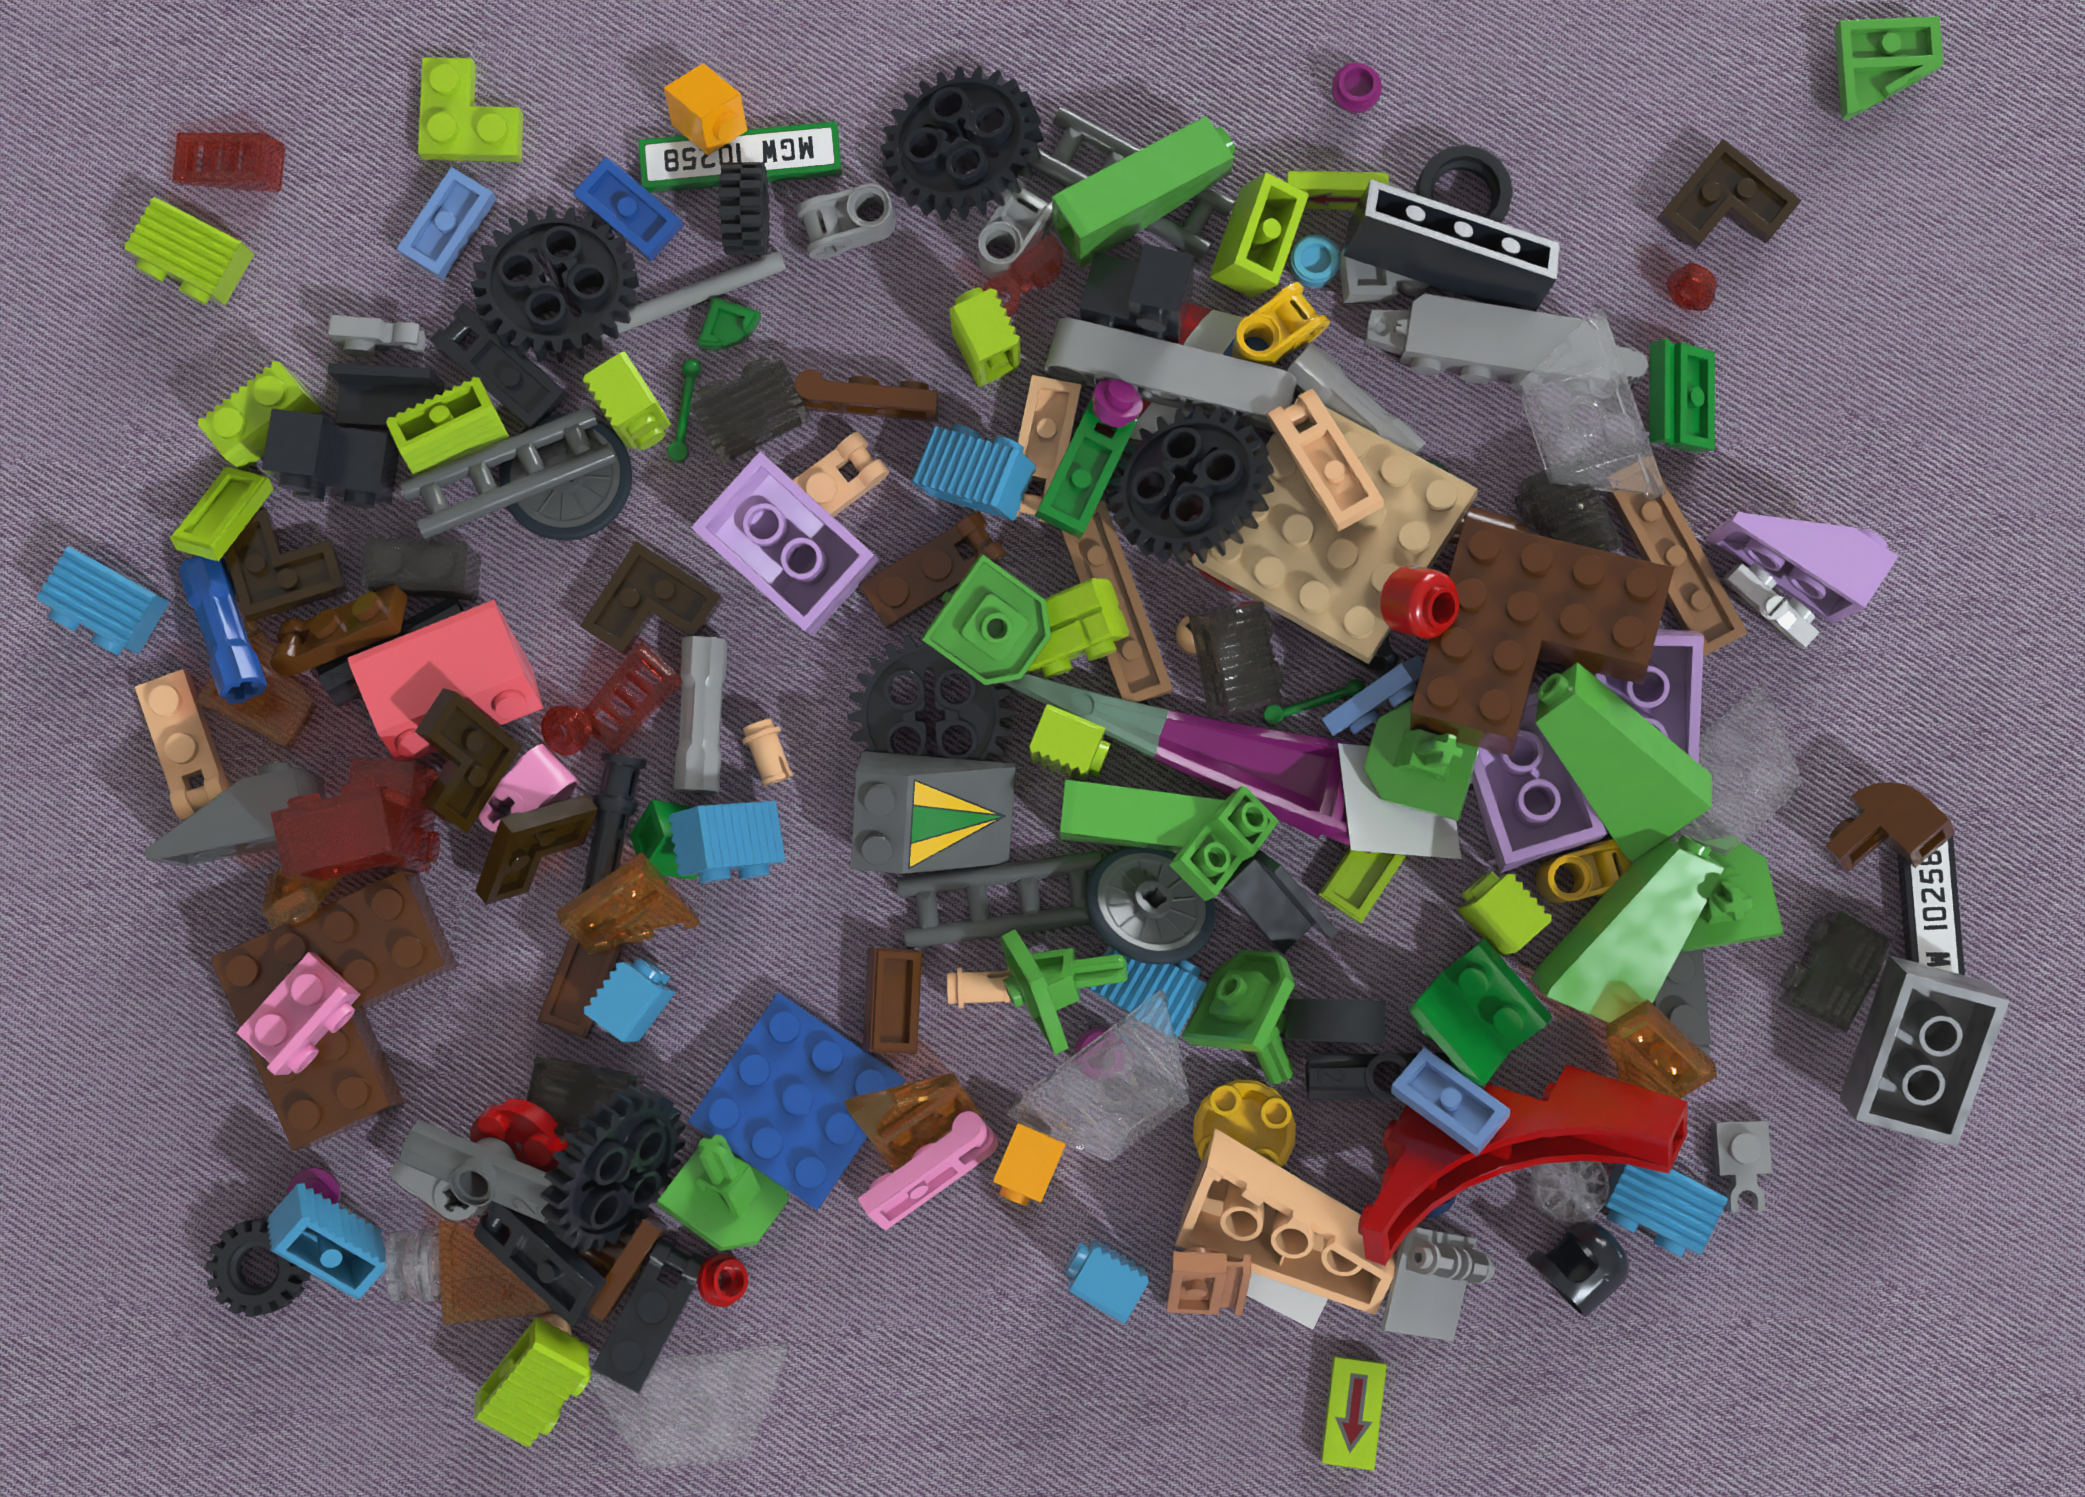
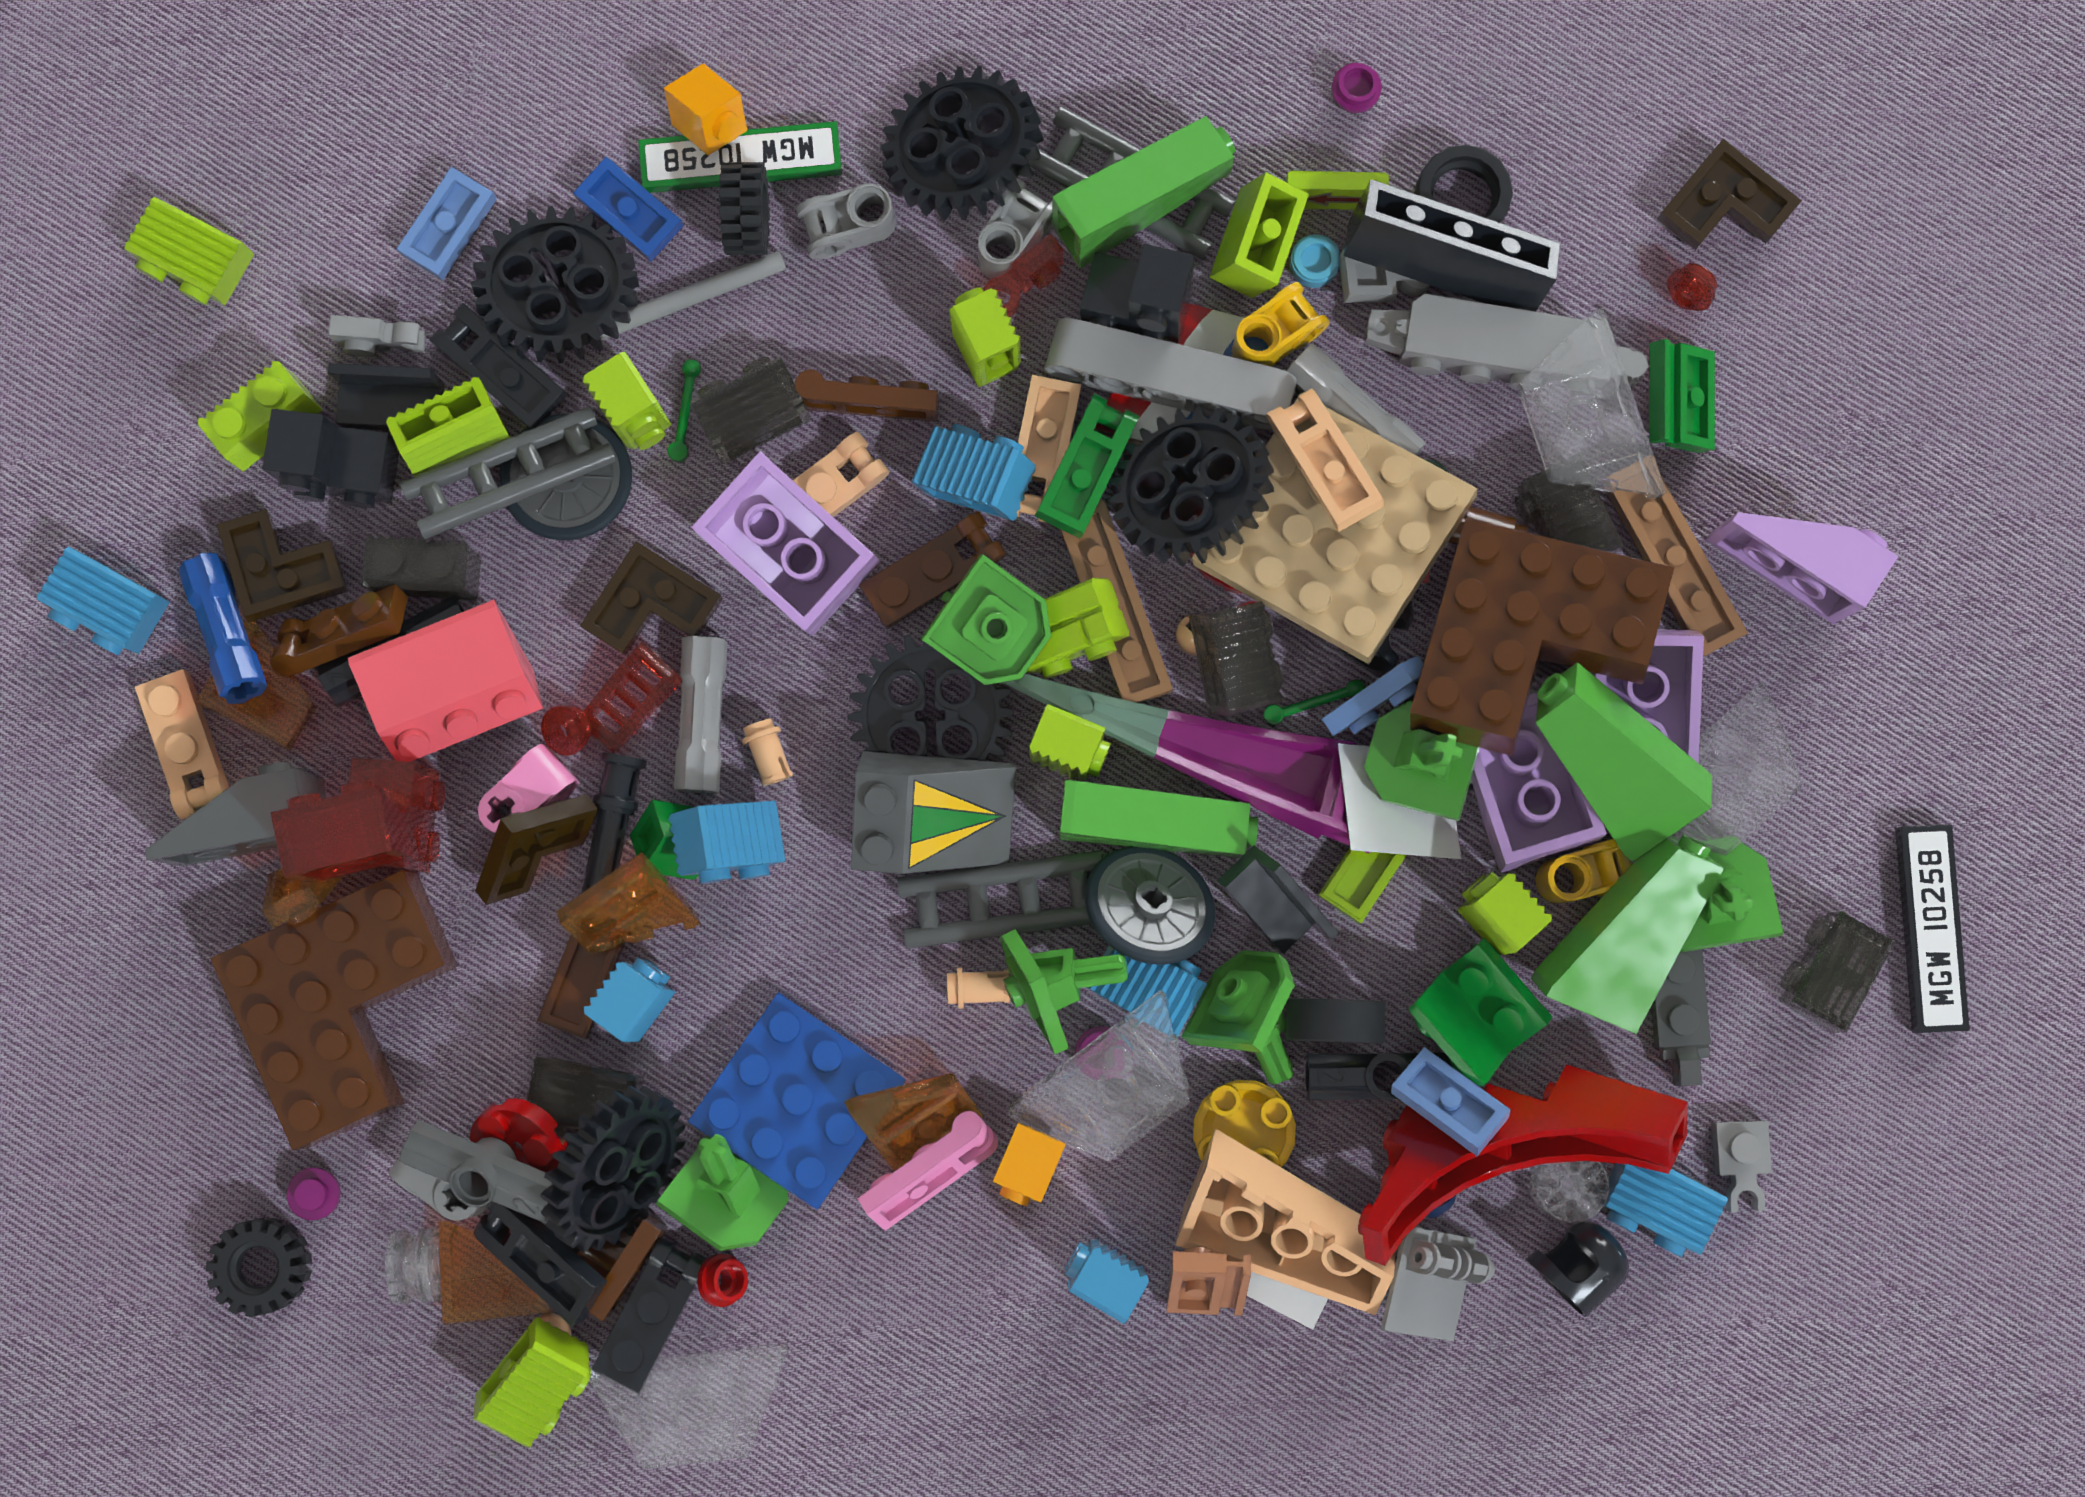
(222, 513): lime tile -> none
(260, 164): clear red slope -> none
(299, 1015): bright pink bracket -> none
(327, 1241): dark azure brick -> none
(456, 128): lime plate -> none
(476, 754): dark brown plate -> none
(727, 325): green tile -> none
(892, 1000): reddish brown tile -> none
(1116, 402): magenta plate -> none
(1224, 842): bright green slope -> none
(1353, 1412): lime tile -> none
(1419, 602): red head -> none
(1657, 1053): clear orange wing -> none
(1787, 616): white plate -> none
(1883, 58): bright green wing -> none
(1890, 814): reddish brown brick -> none
(1923, 1051): flat silver brick -> none

